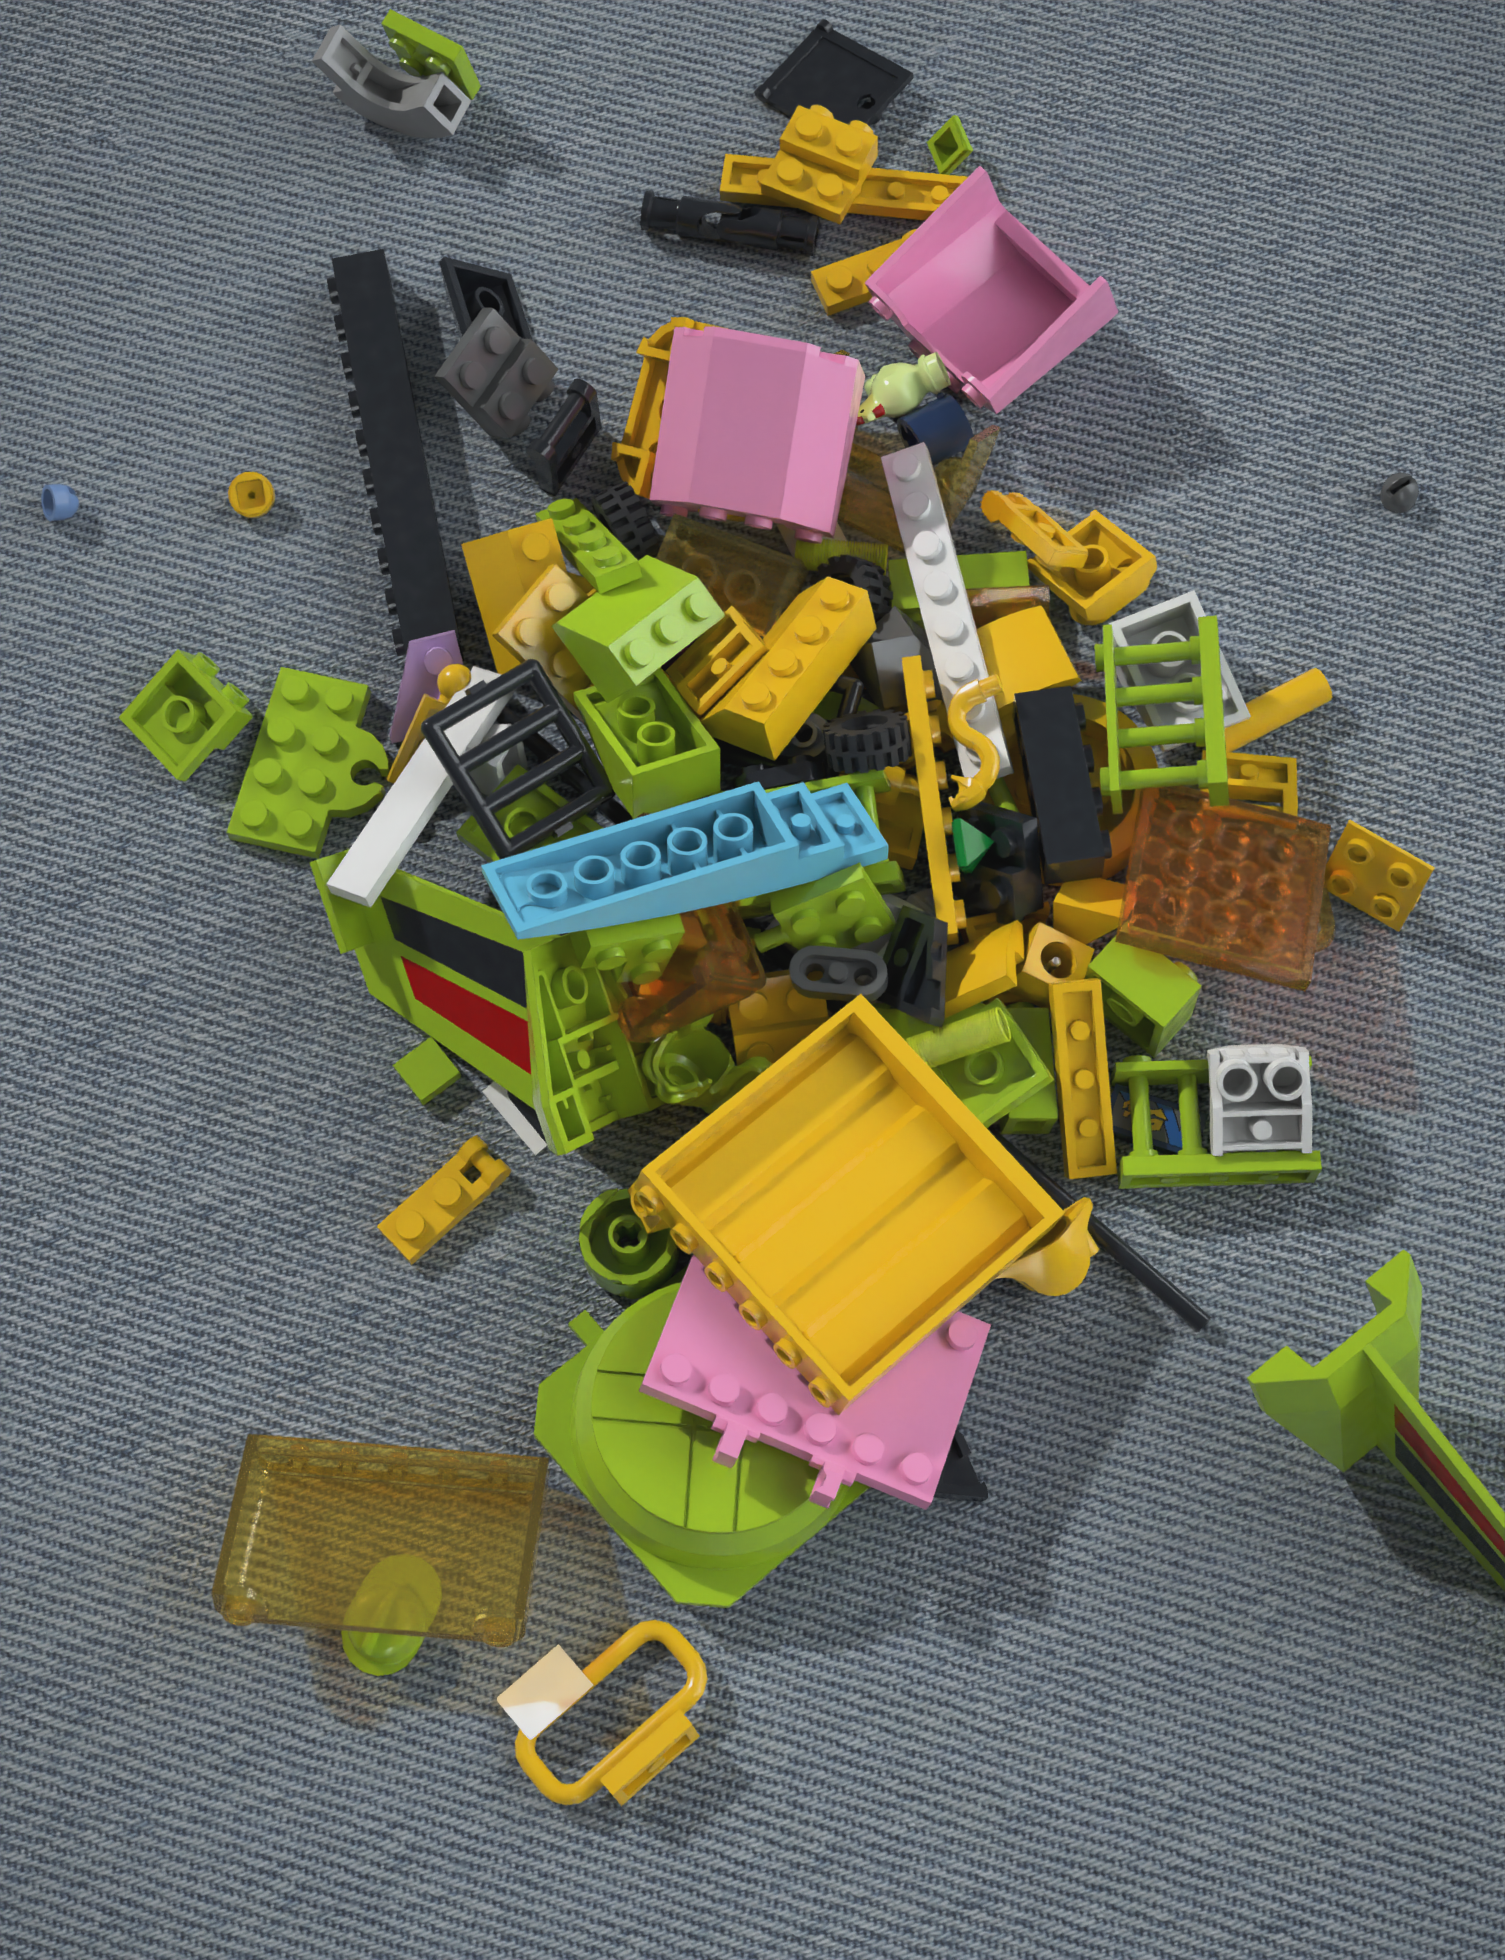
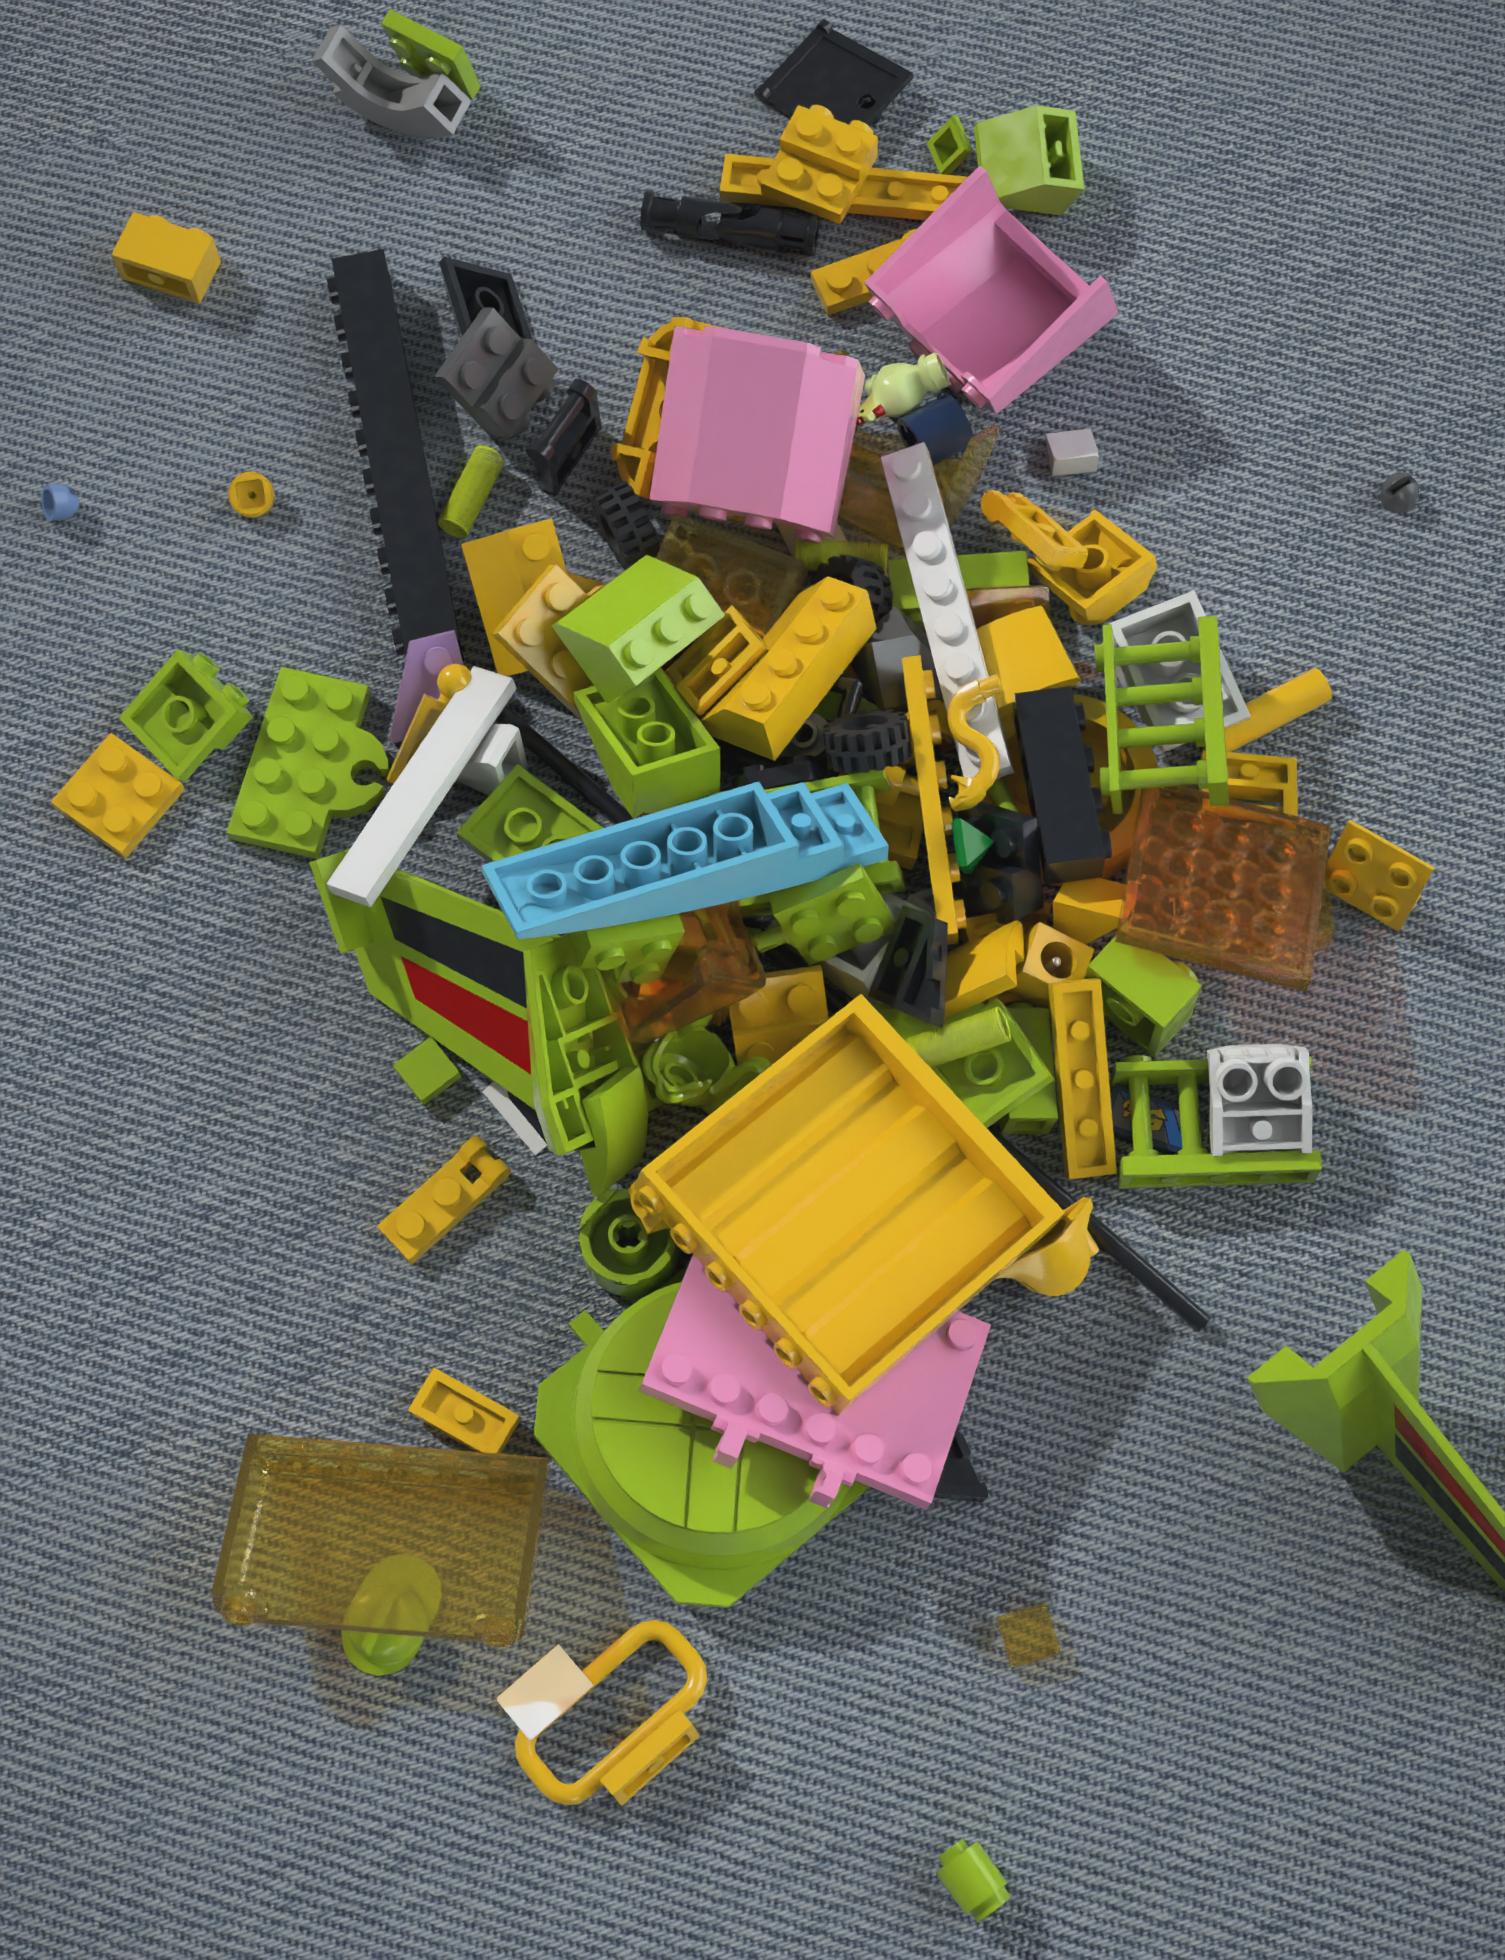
(118, 795): none -> yellow plate
(166, 257): none -> yellow brick
(460, 766): black bar -> none
(464, 1413): none -> yellow plate
(482, 493): none -> neon yellow piece
(591, 546): lime plate -> none
(618, 1126): none -> lime slope
(840, 972): dark grey plate -> none
(972, 1879): none -> lime brick
(1028, 1636): none -> clear yellow tile
(1032, 158): none -> lime slope
(1072, 452): none -> white slope

